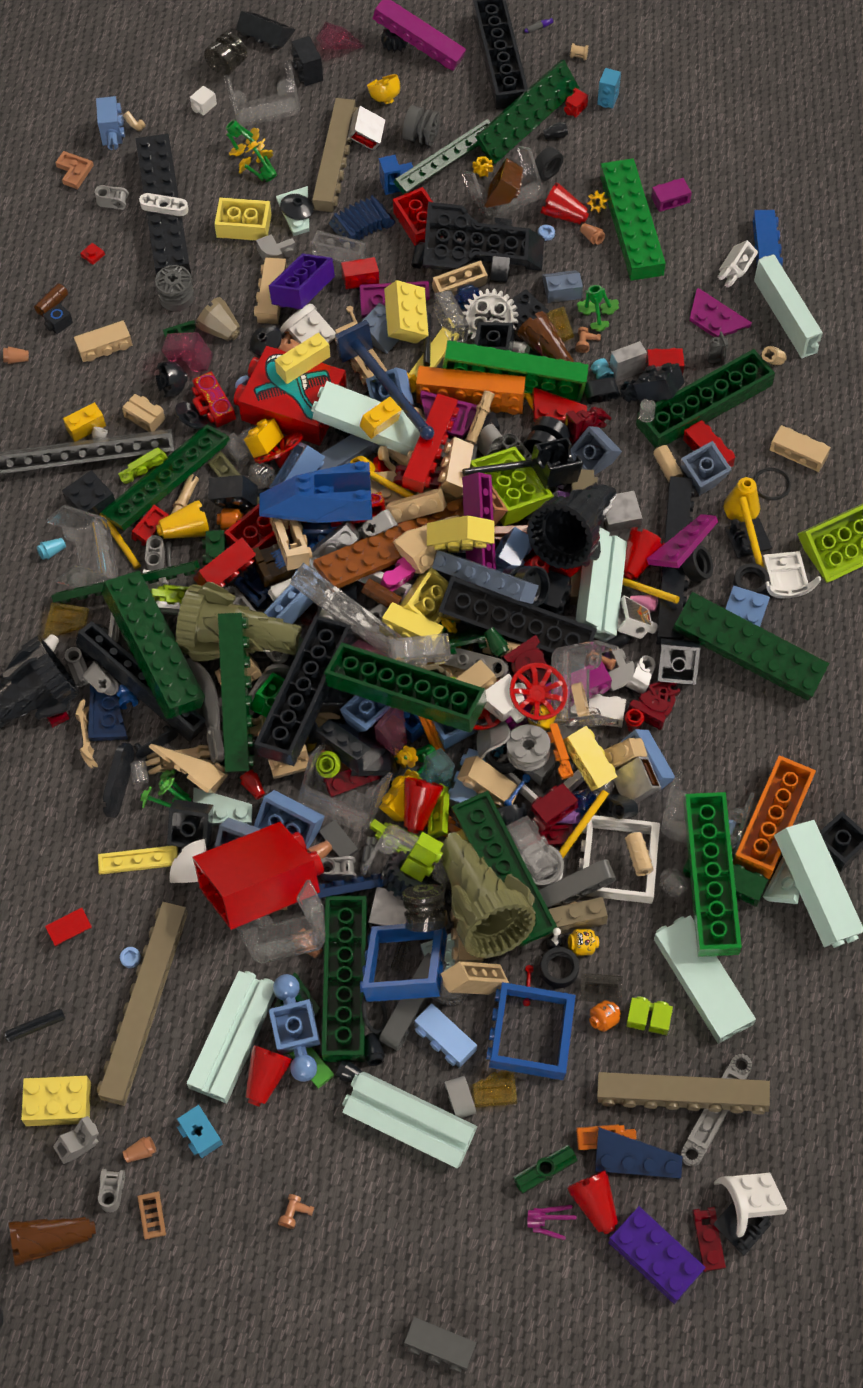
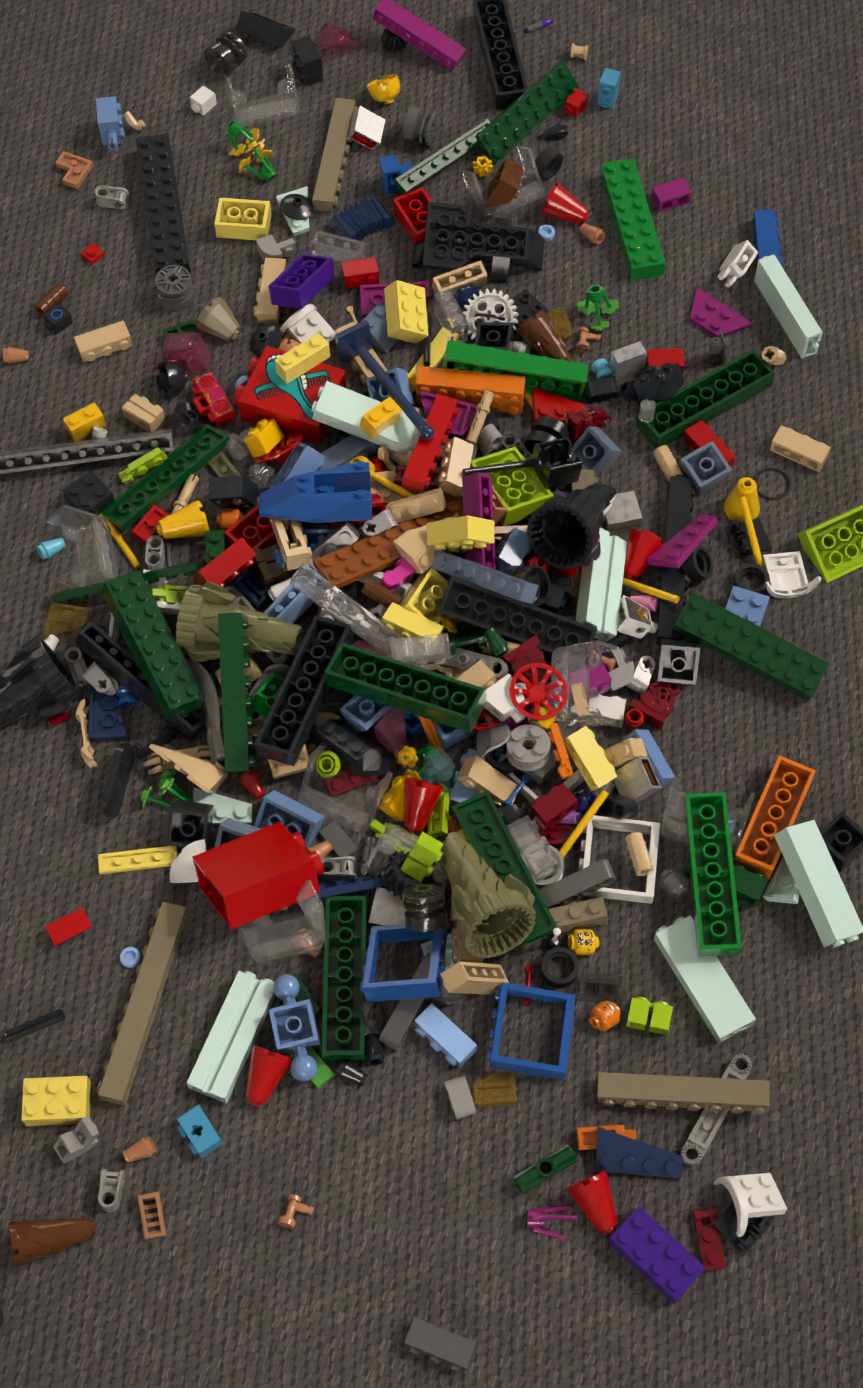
(139, 772): clear piece -> none
(171, 208): white beam -> none
(409, 1119): light aqua brick -> none
(563, 286): sand blue slope -> none
(592, 202): yellow gear -> none

